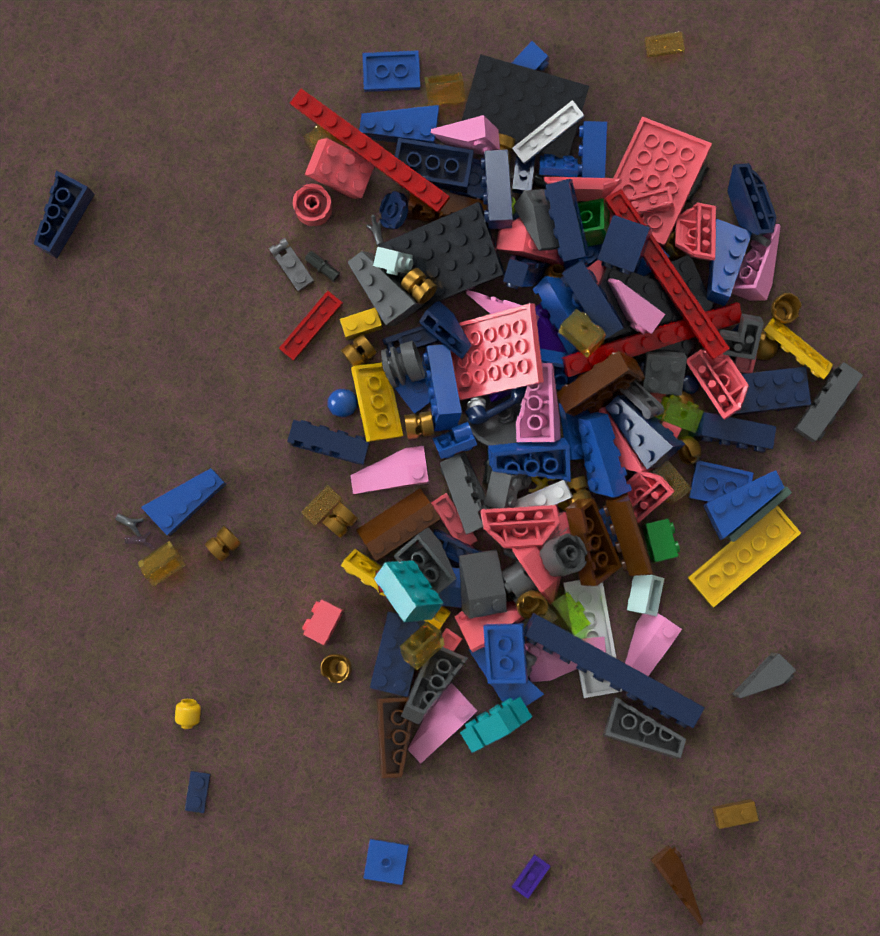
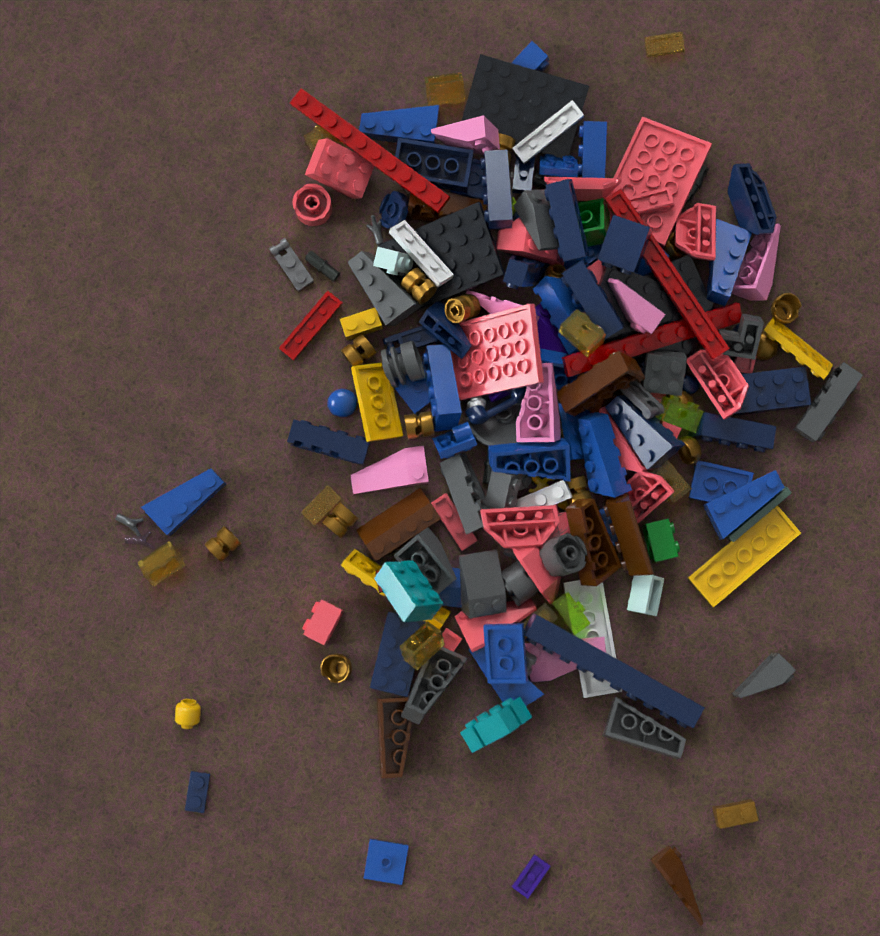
(62, 213): dark blue wedge -> none
(391, 71): blue plate -> none
(421, 253): none -> white plate
(441, 722): bright pink wedge -> none
(453, 546): dark blue plate -> none
(462, 308): none -> pearl gold wheel
(530, 603): pearl gold hair -> none
(650, 642): bright pink wedge -> none
(761, 239): dark grey bar -> none

